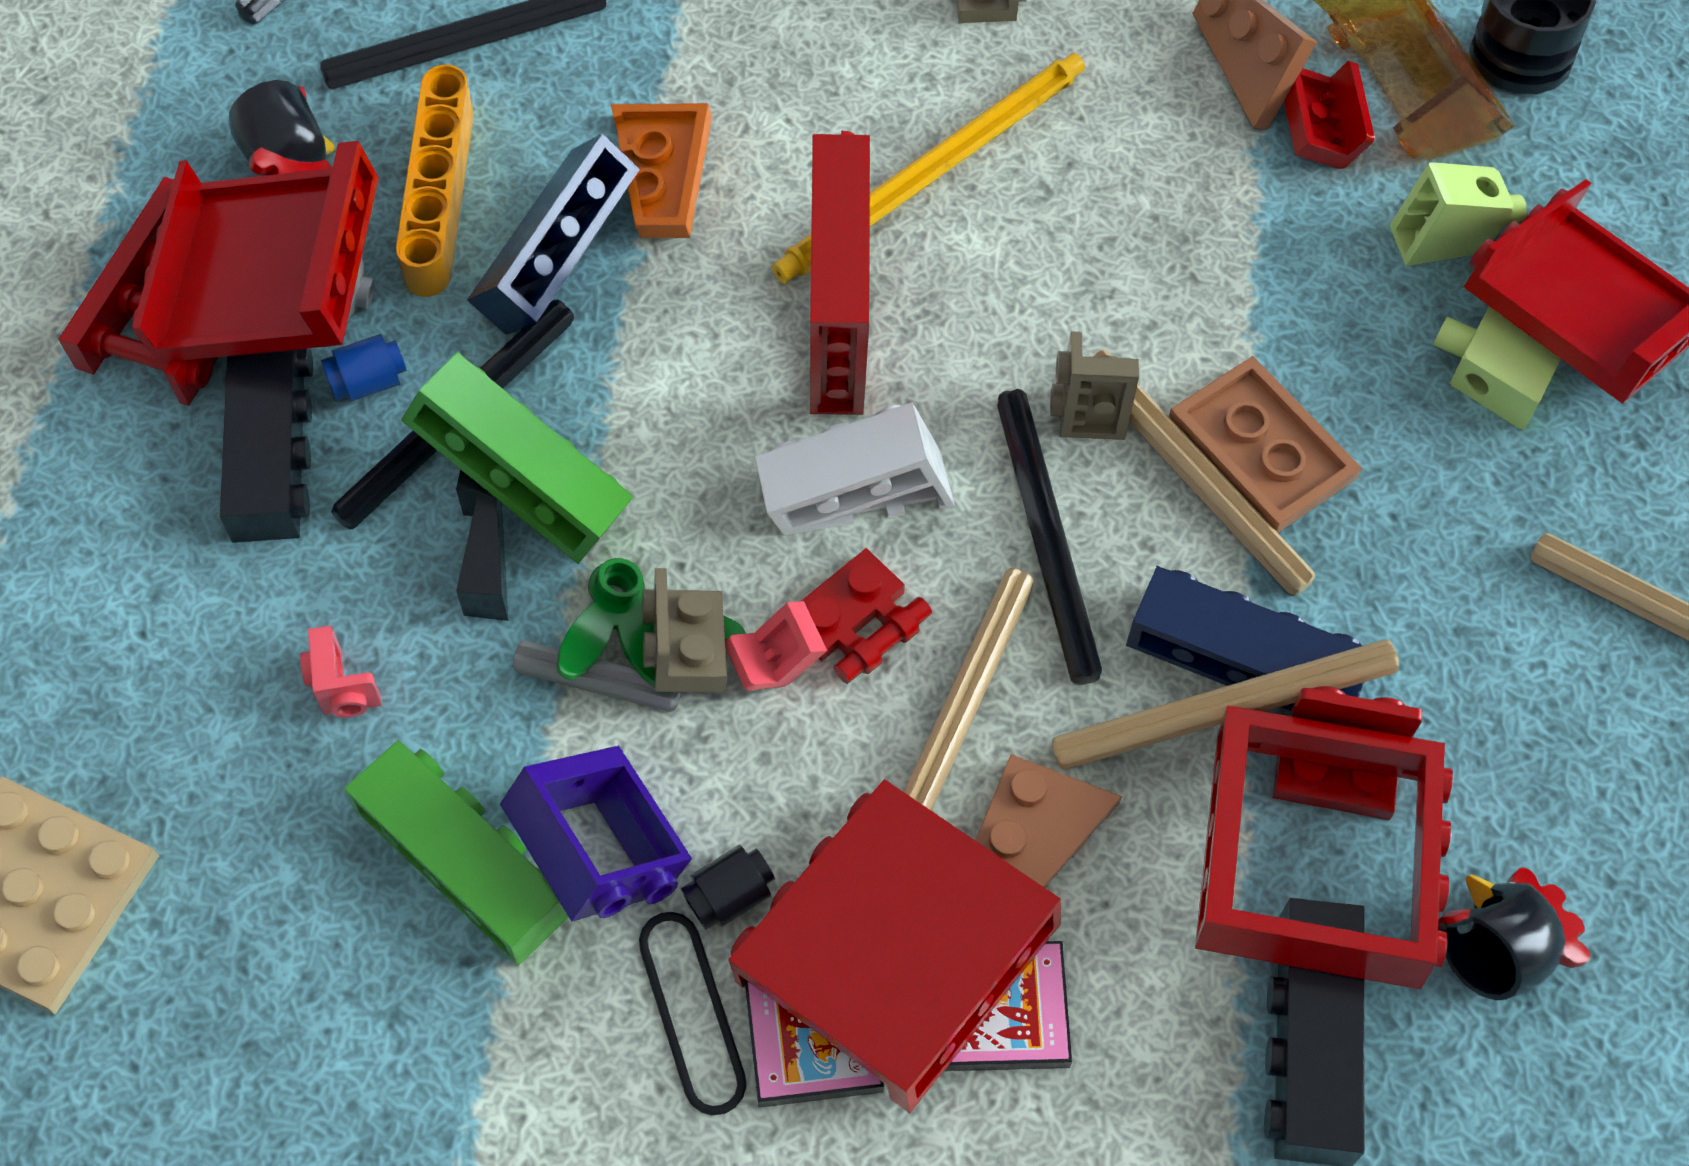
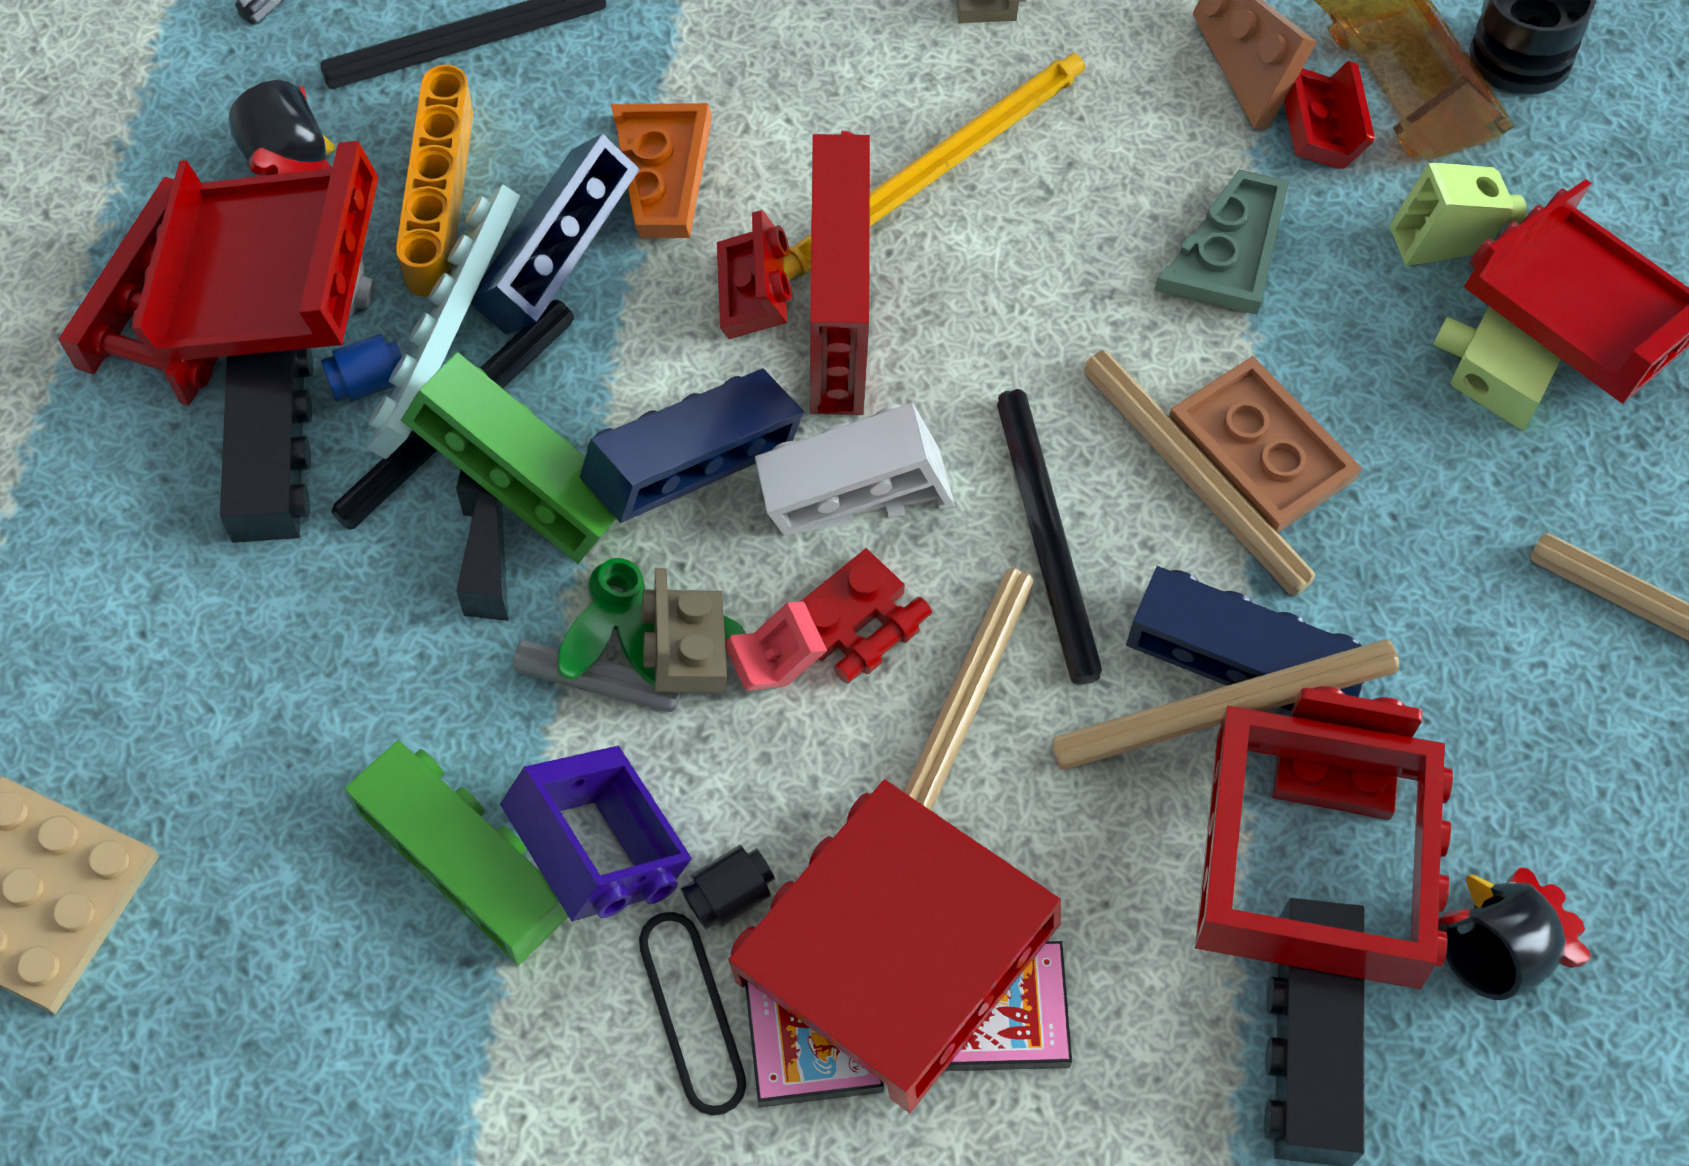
(324, 671): coral bracket -> none
(436, 331): none -> light aqua plate
(688, 444): none -> dark blue brick
(753, 279): none -> red bracket
(1042, 818): nougat wing -> none
(1093, 393): dark tan bracket -> none
(1232, 247): none -> sand green wing

